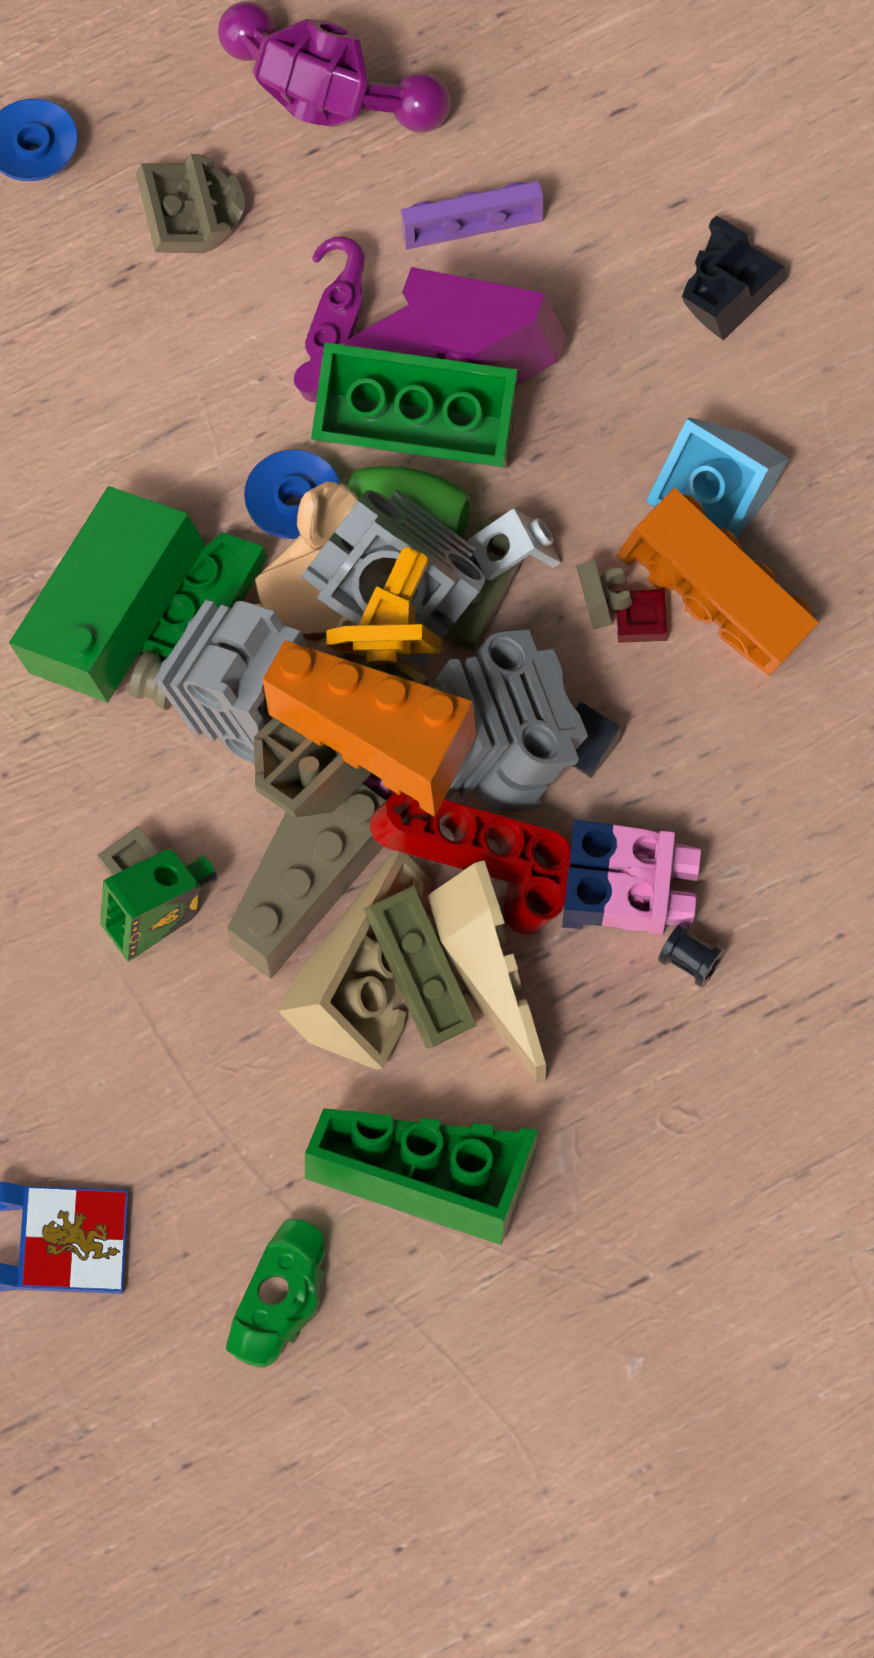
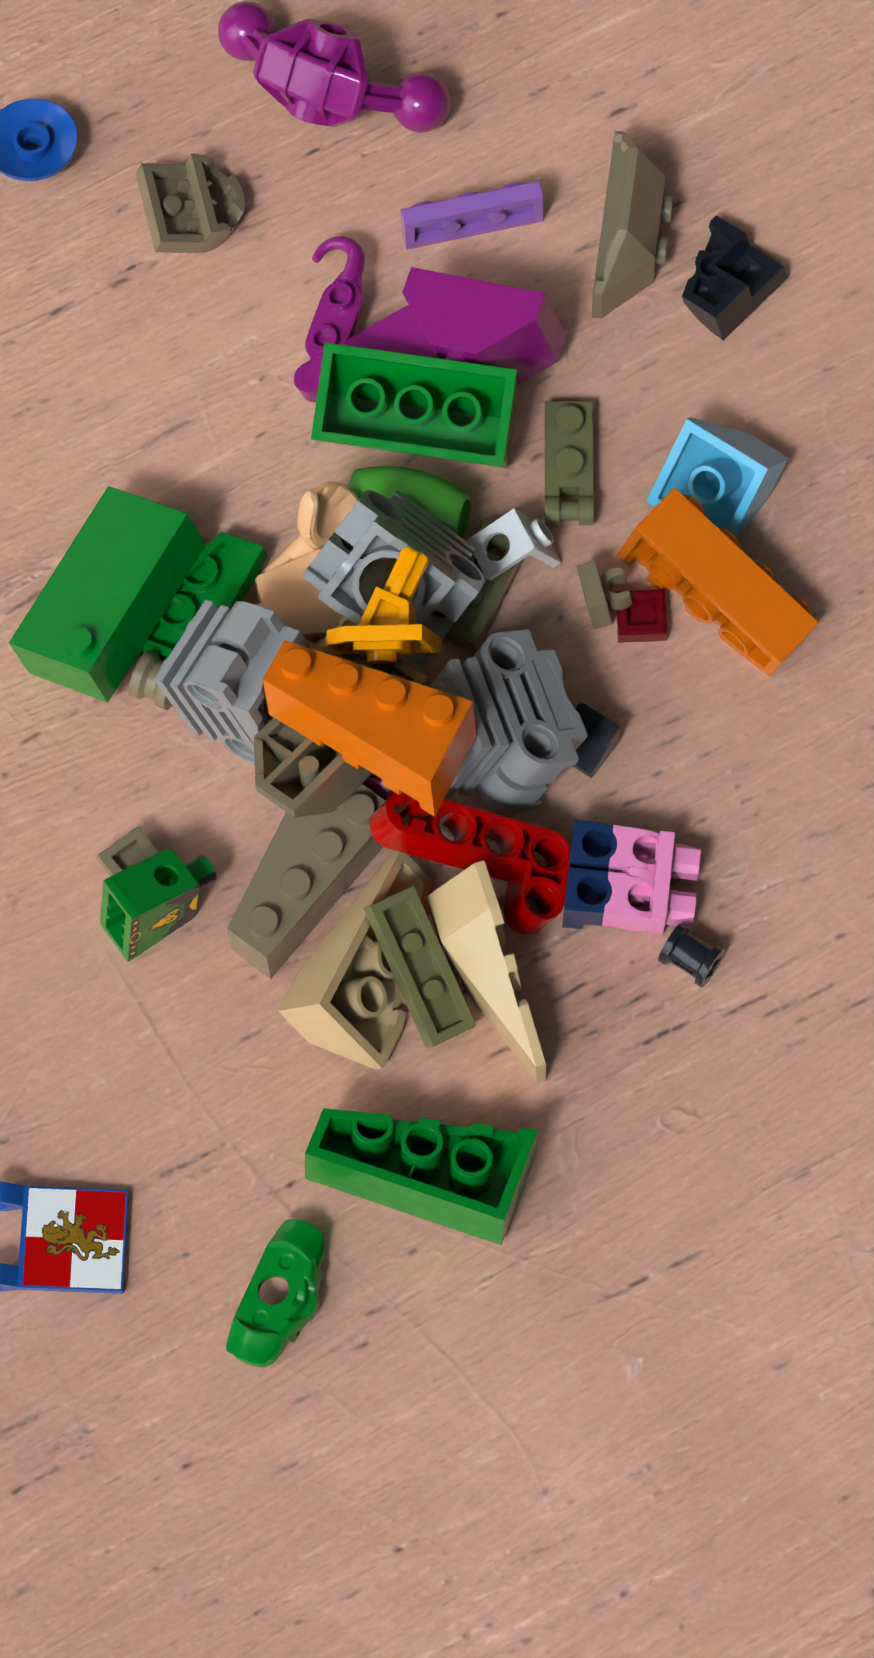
(279, 479): blue dish -> none
(569, 461): none -> olive plate
(630, 227): none -> dark tan wedge

